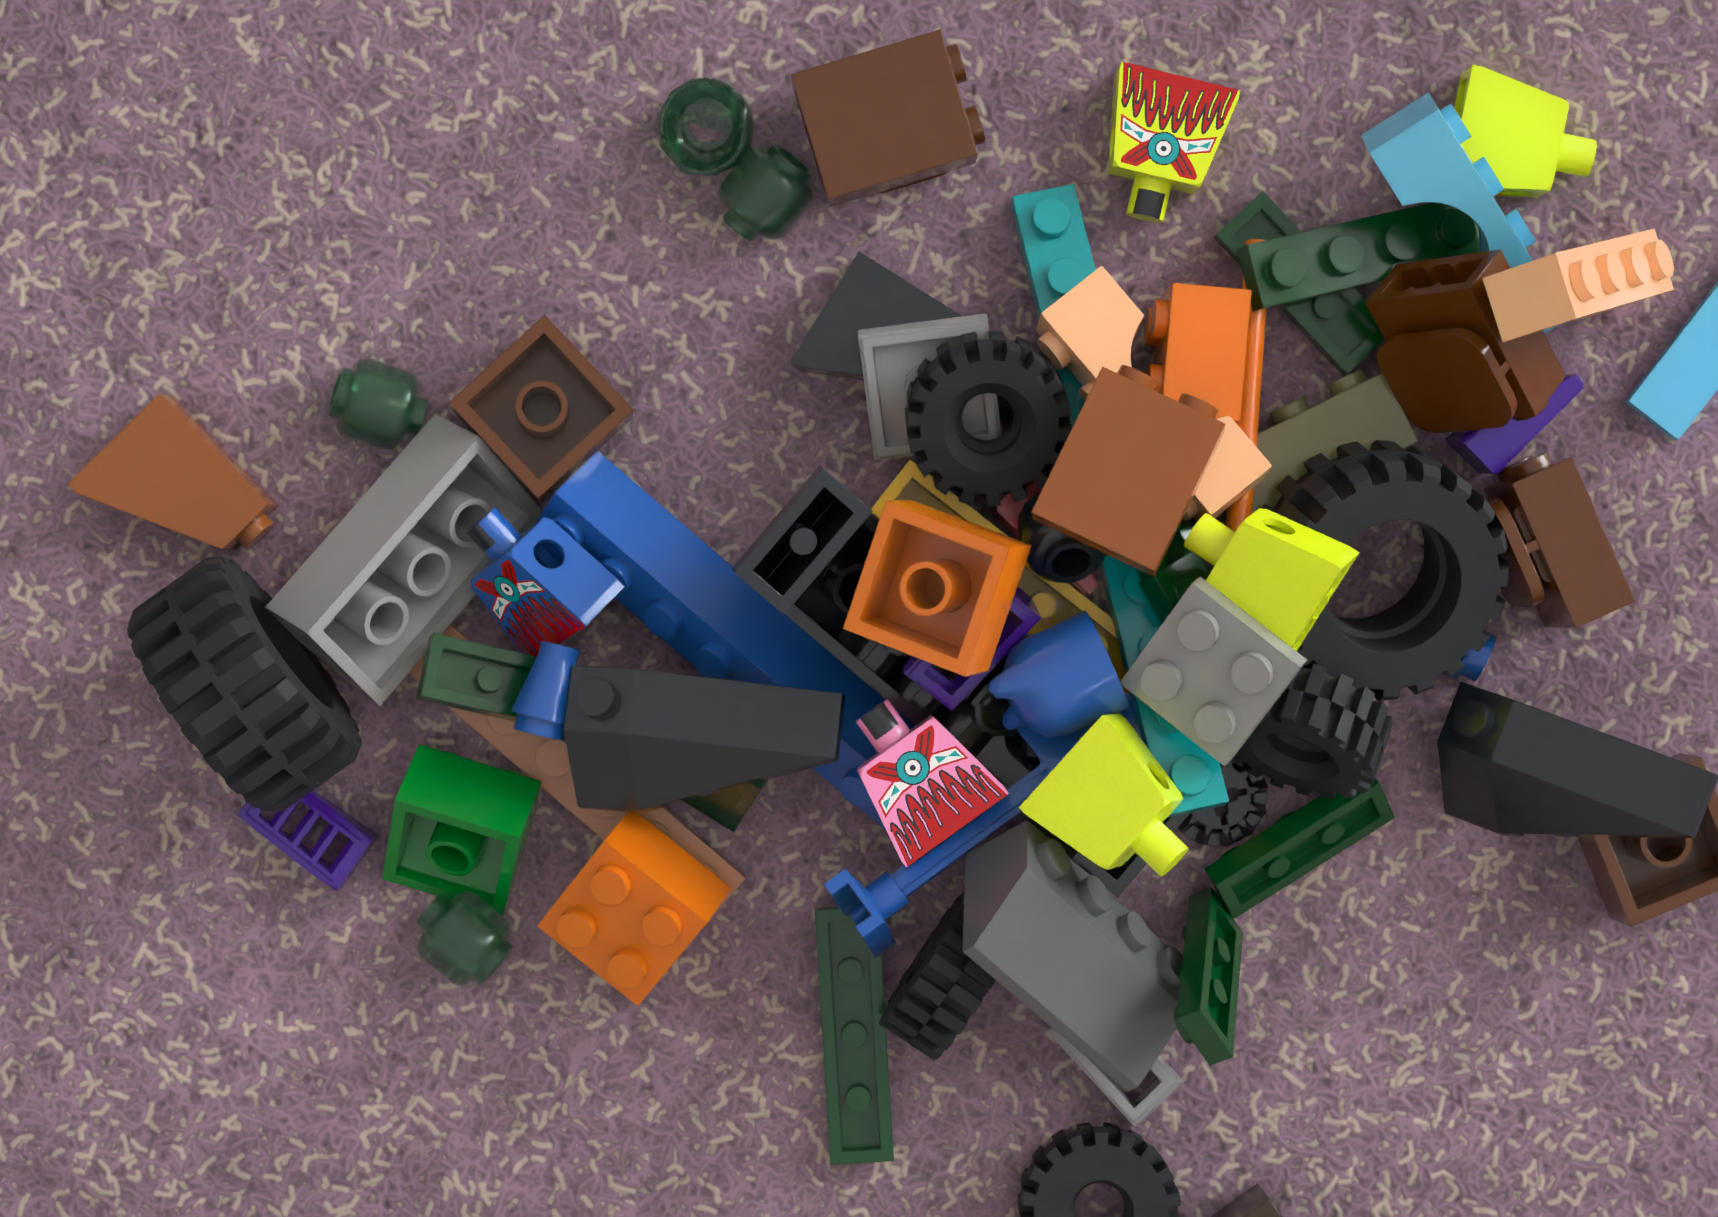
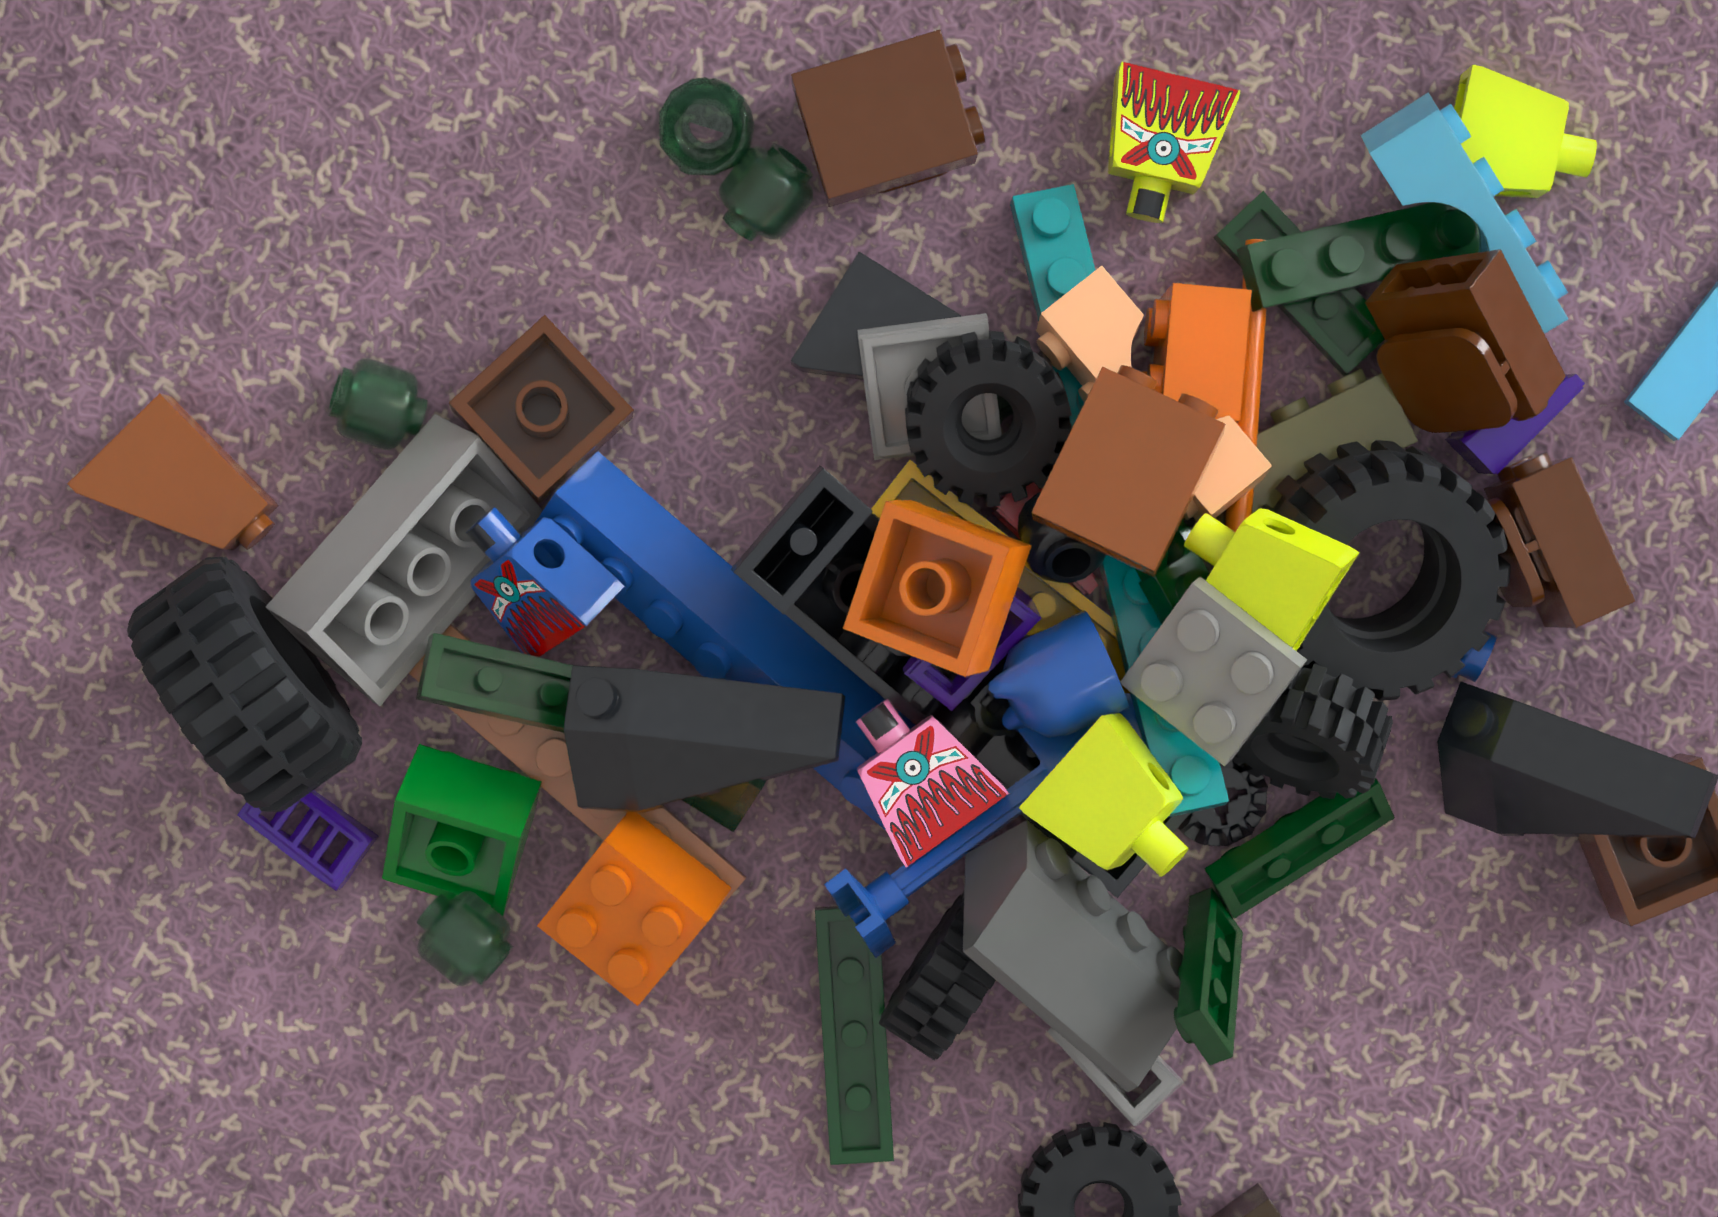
(545, 692): blue cone -> none
(1579, 283): light nougat arch -> none

